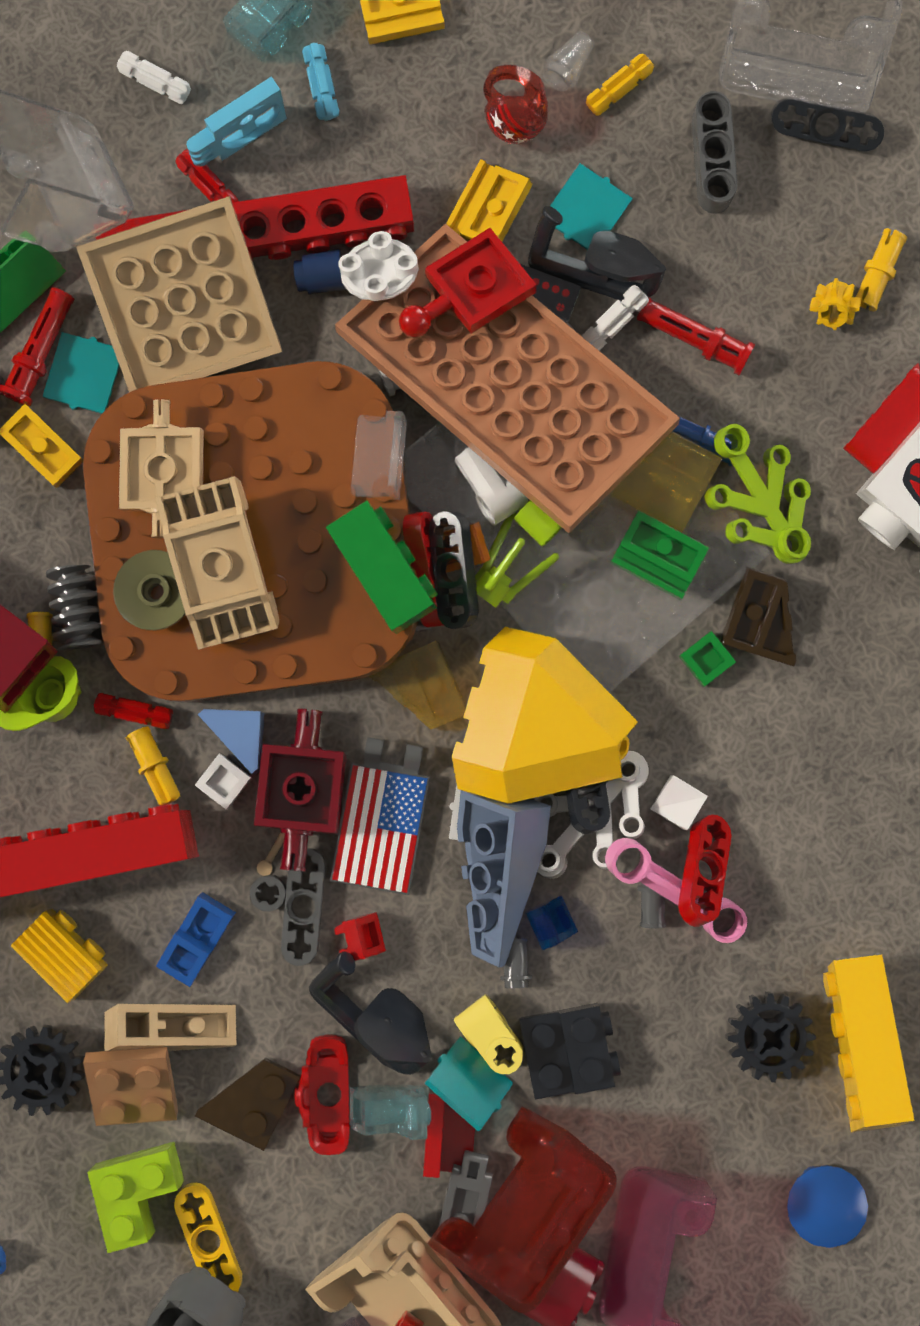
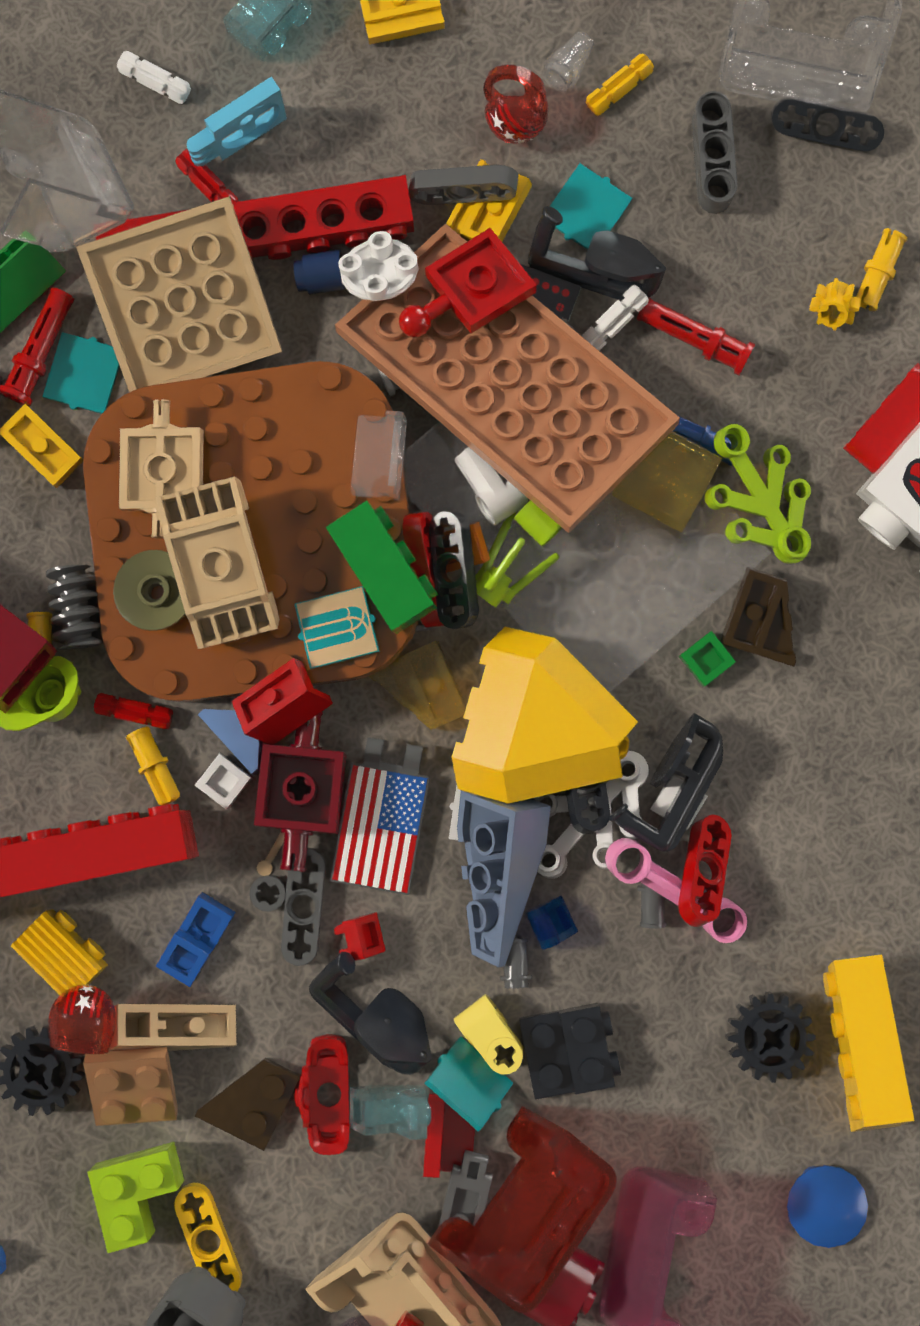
(82, 1021): none -> clear red helmet
(279, 703): none -> red panel
(320, 81): medium azure axle -> none
(337, 627): none -> piece
(463, 184): none -> dark grey beam
(659, 555): green plate -> none
(689, 794): none -> black piece

